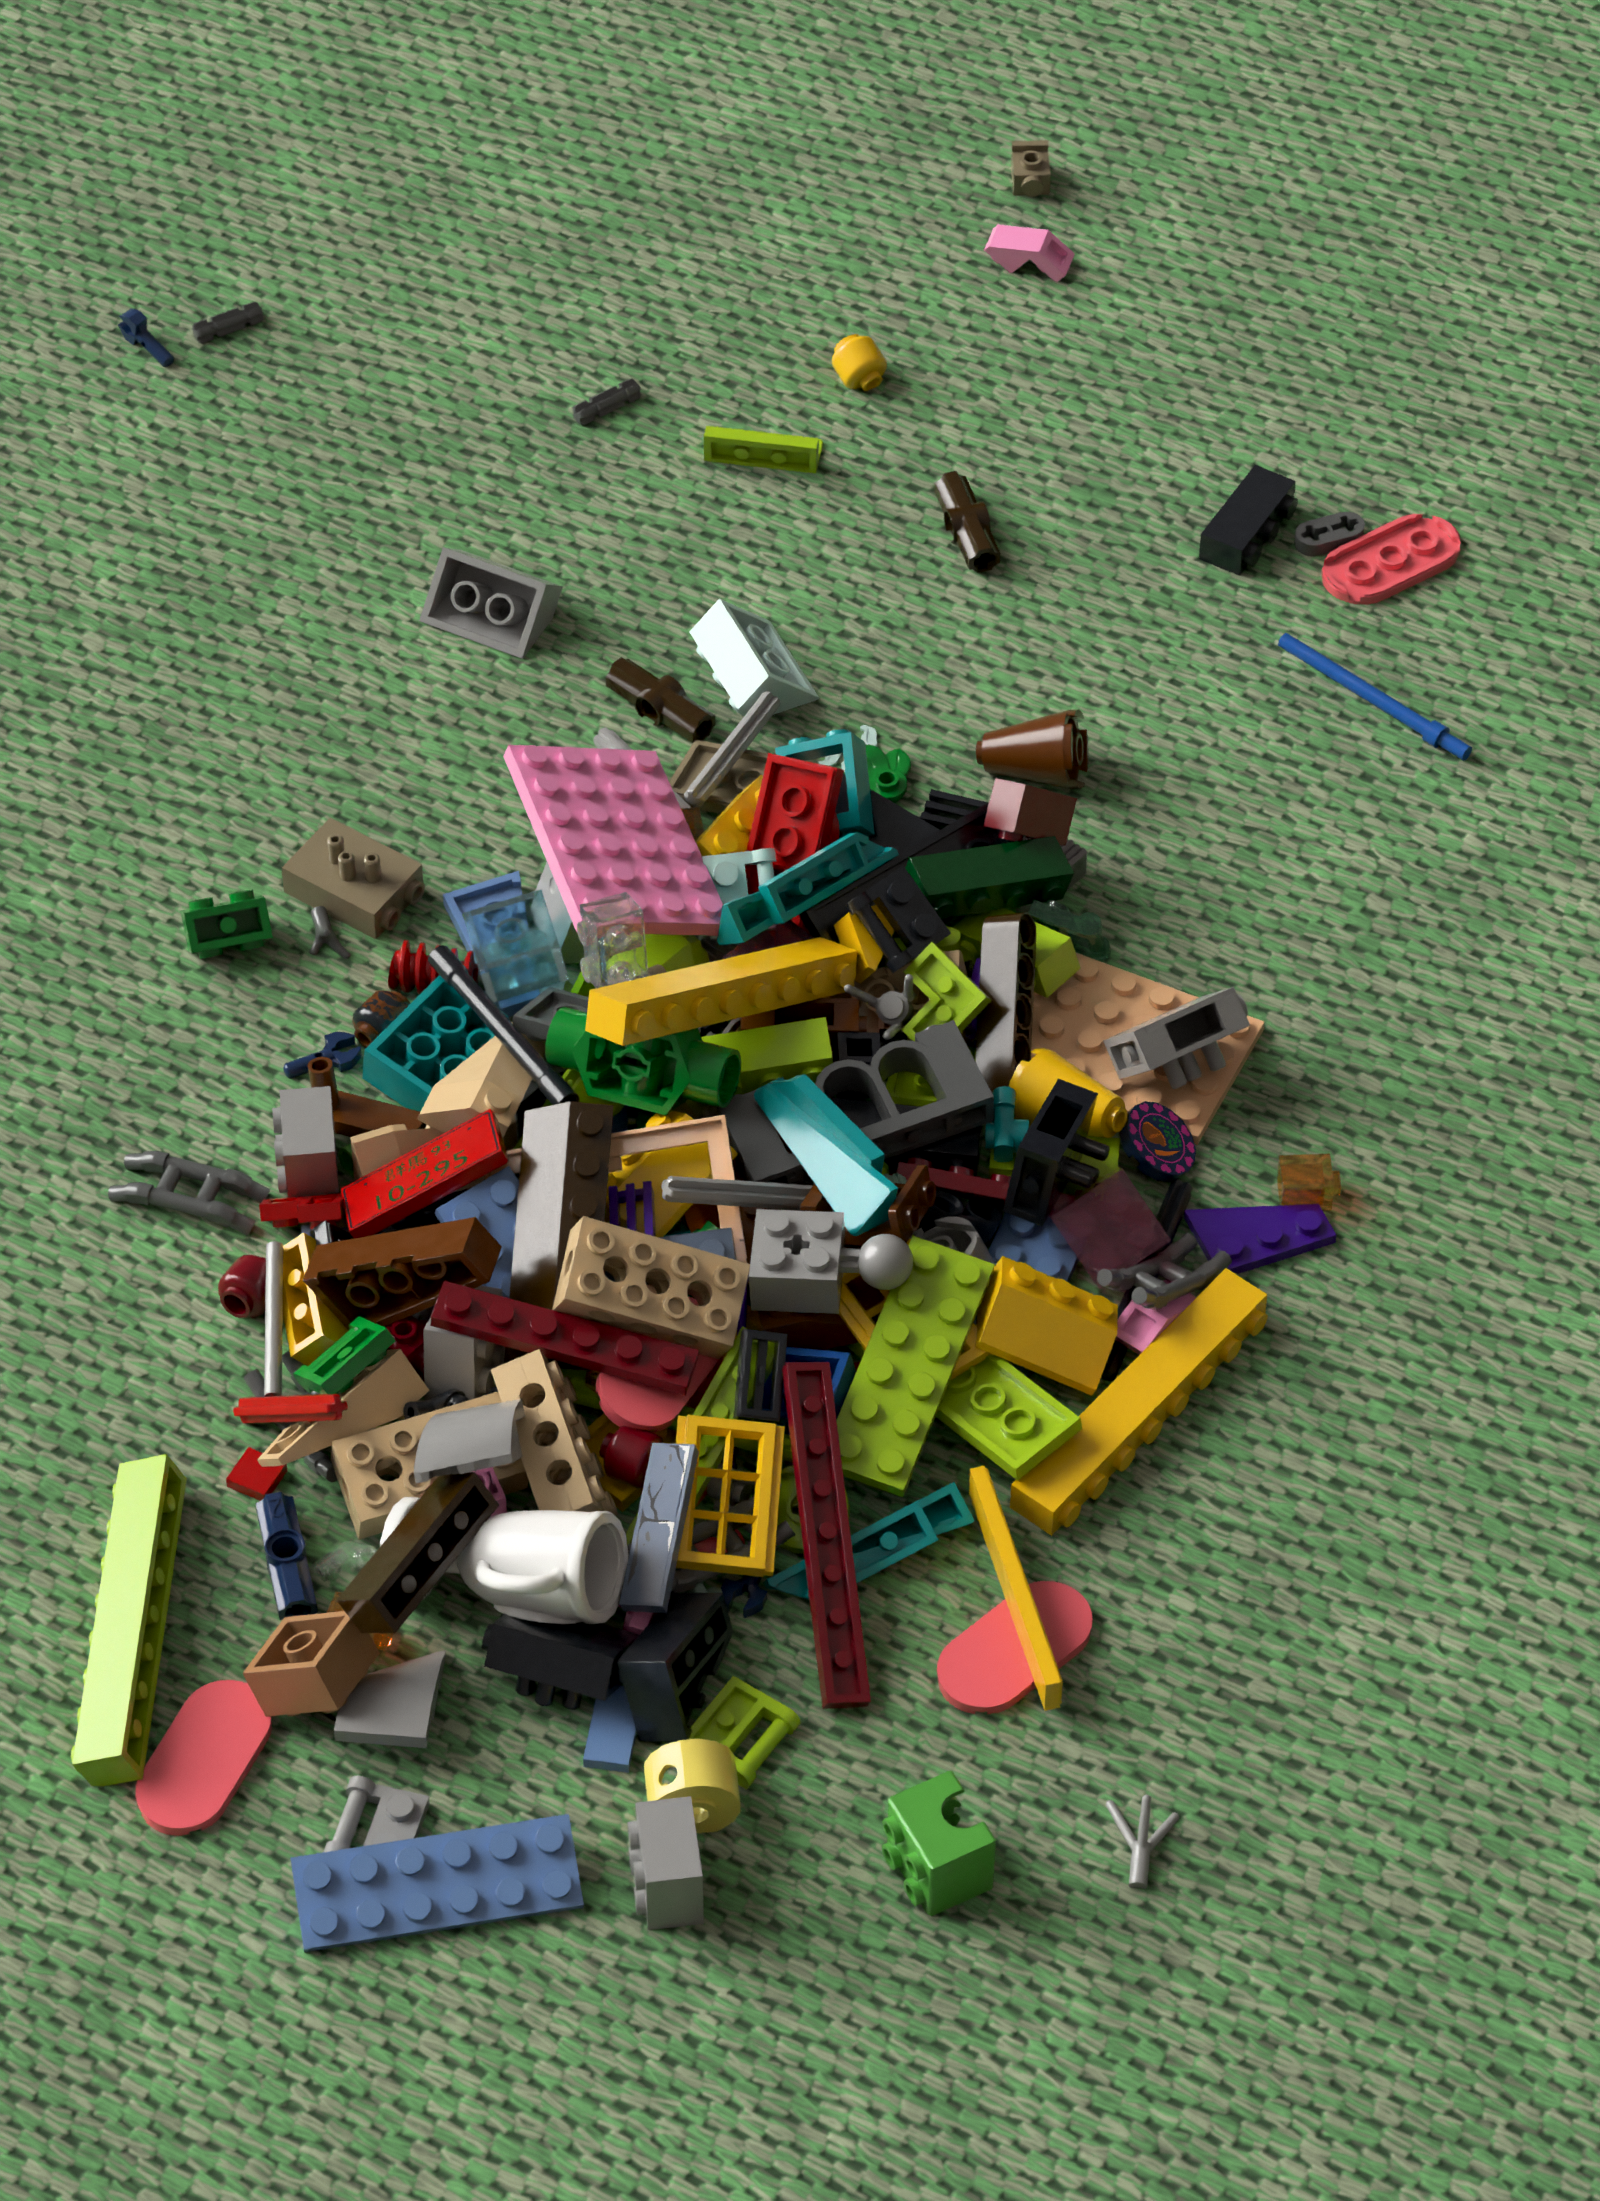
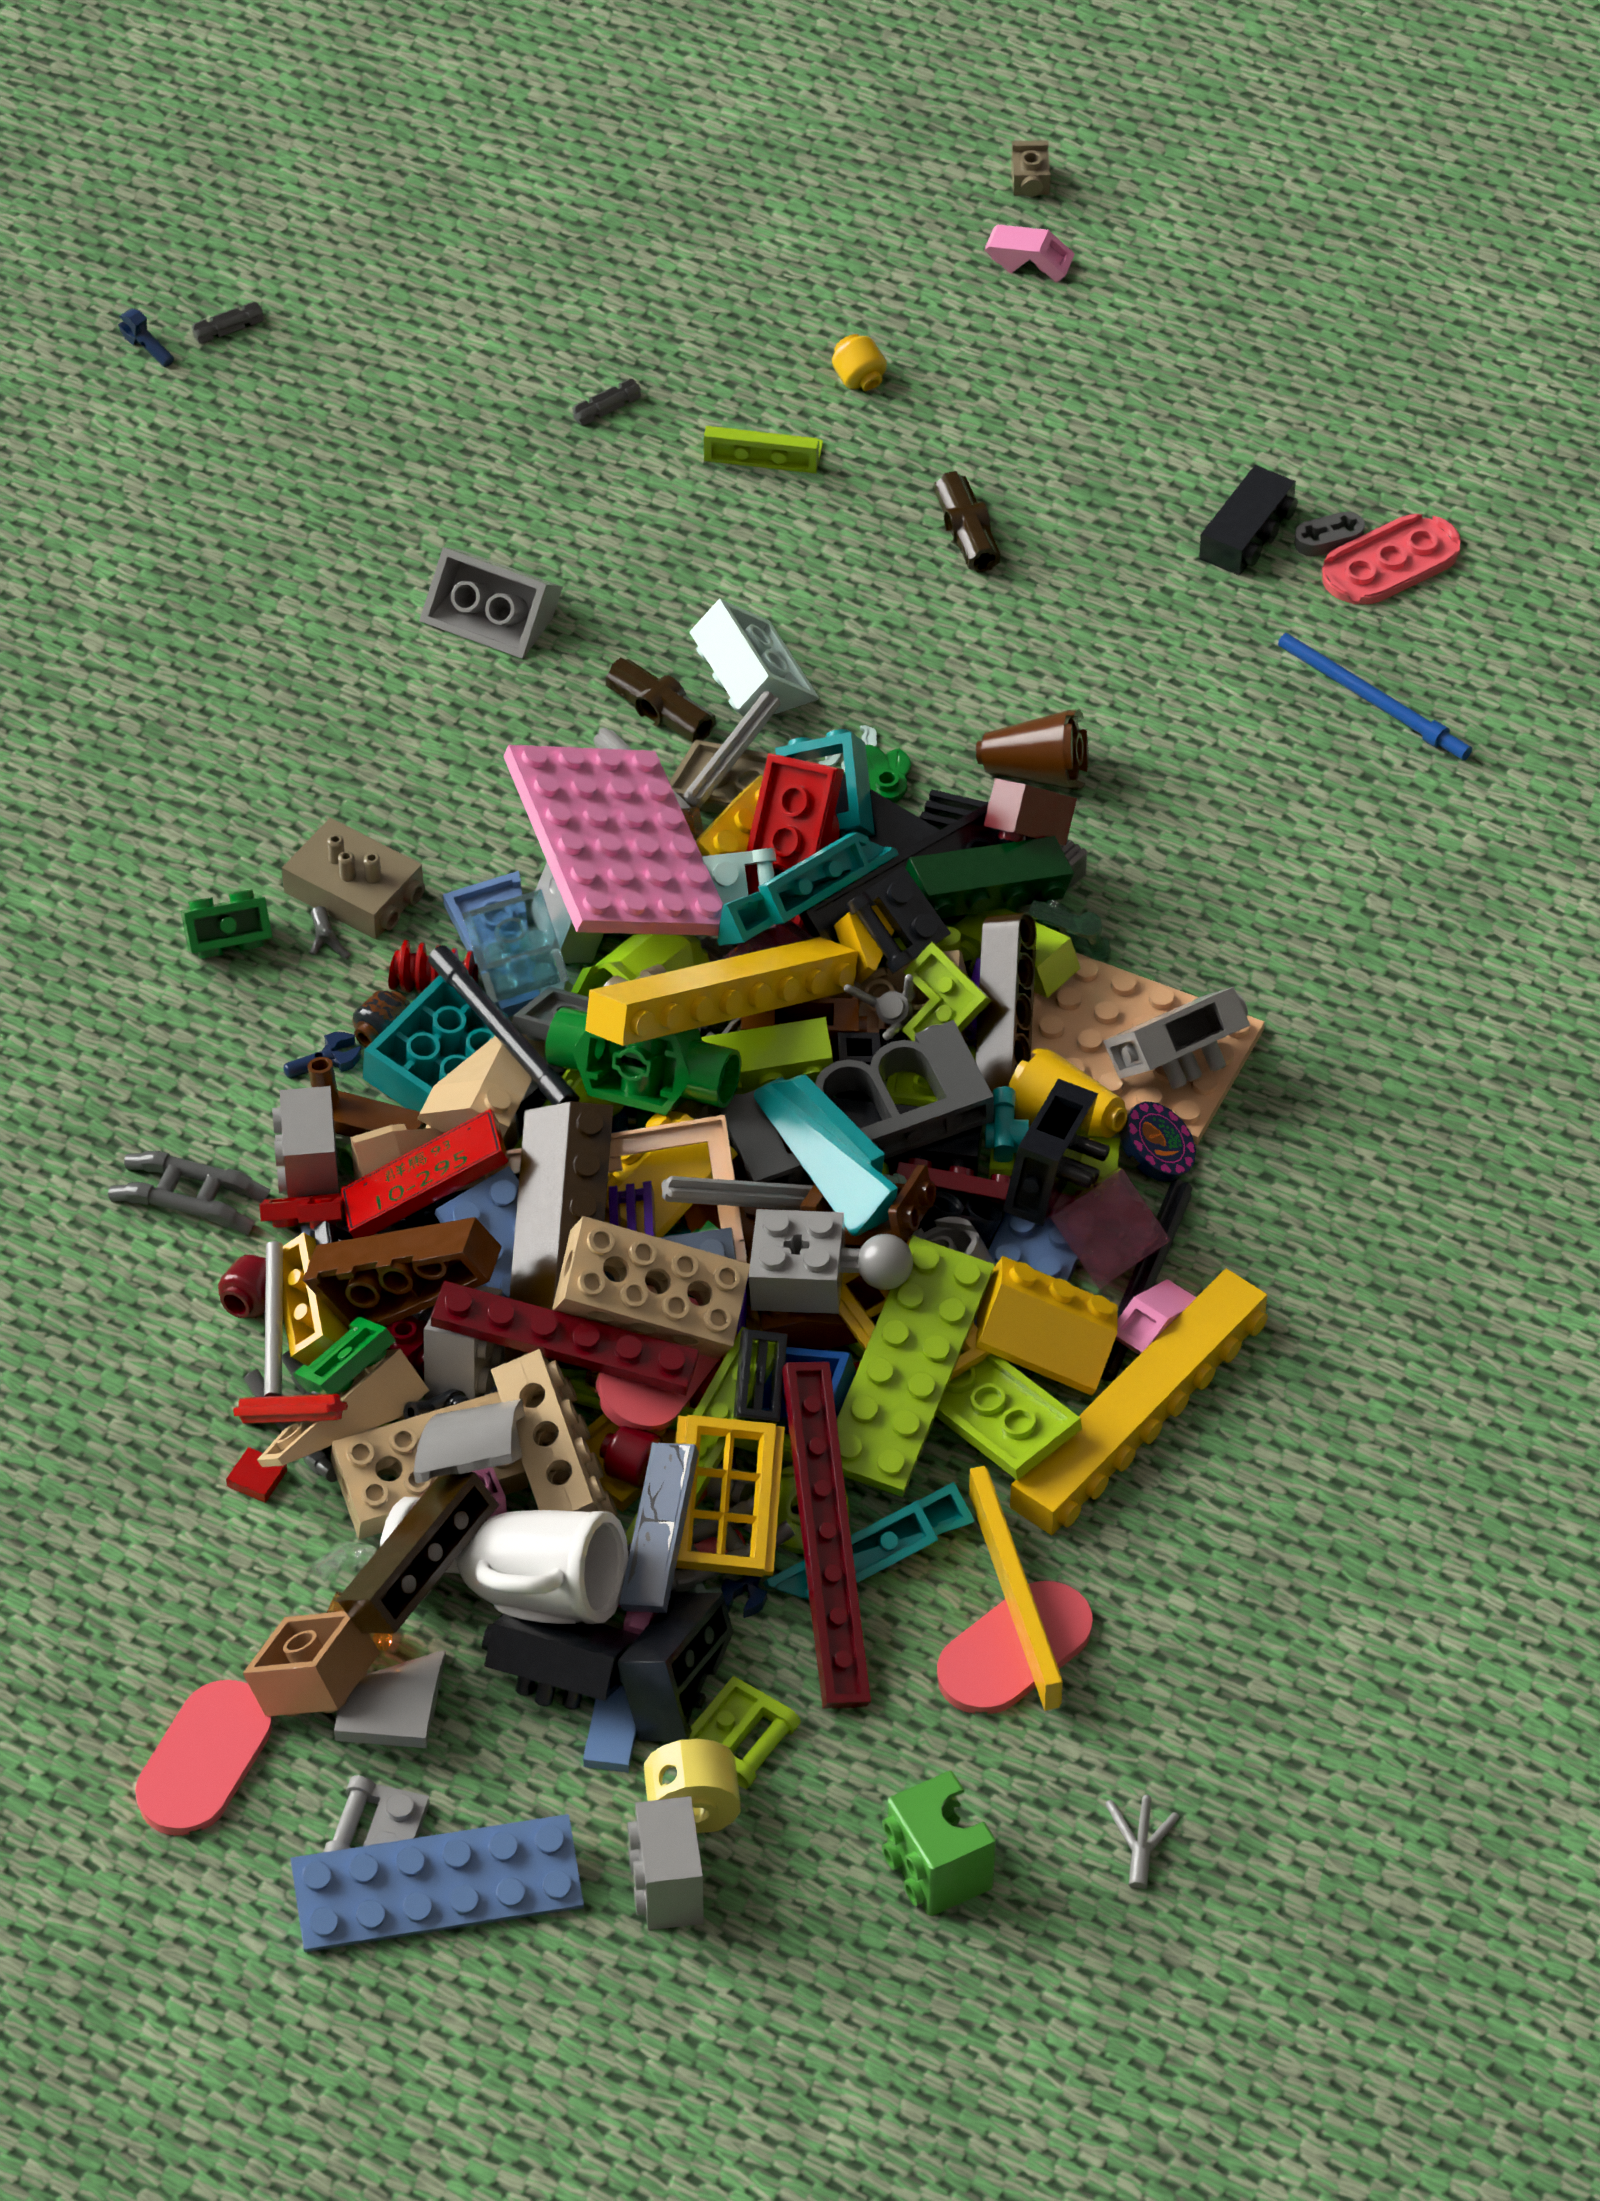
(129, 1622): brick -> none
(282, 1539): dark blue piece -> none
(612, 940): clear brick -> none
(1155, 1293): dark grey piece -> none
(1260, 1233): dark purple wing -> none
(1307, 1180): clear orange brick -> none

